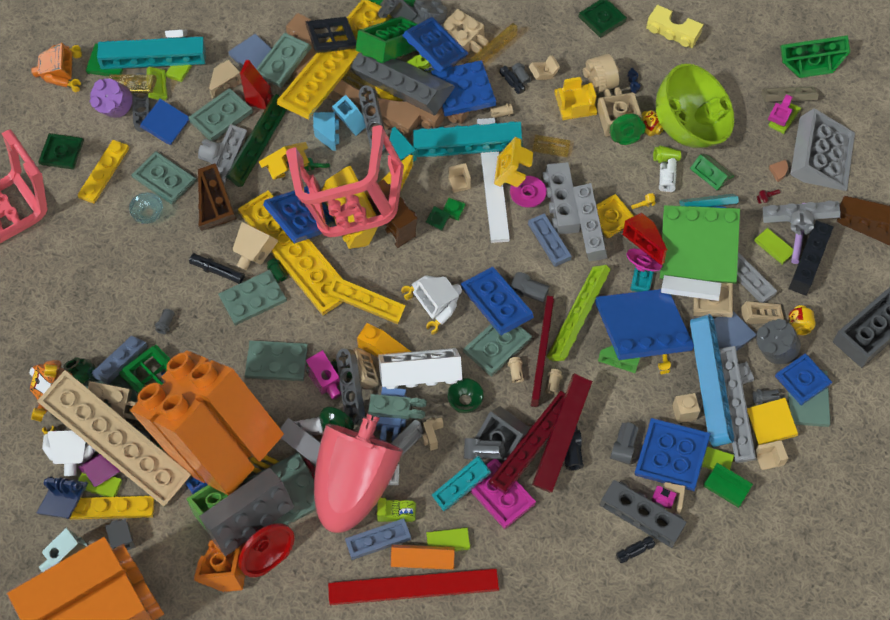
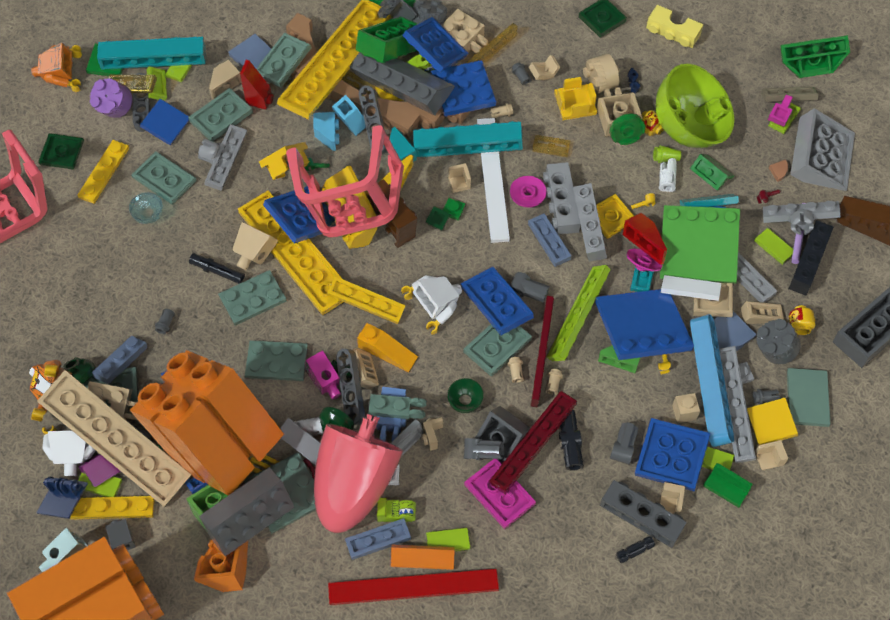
(133, 380): green piece -> none
(176, 33): white tile -> none
(213, 199): reddish brown wedge -> none
(256, 142): dark green plate -> none
(266, 549): red dish -> none
(276, 269): dark green pin -> none
(334, 45): black piece -> none
(420, 368): white brick -> none
(461, 483): teal tile -> none
(509, 161): yellow panel -> none
(512, 80): black axle -> none
(562, 433): dark red tile -> none
(664, 497): dark pink plate -> none
(803, 379): blue tile -> none

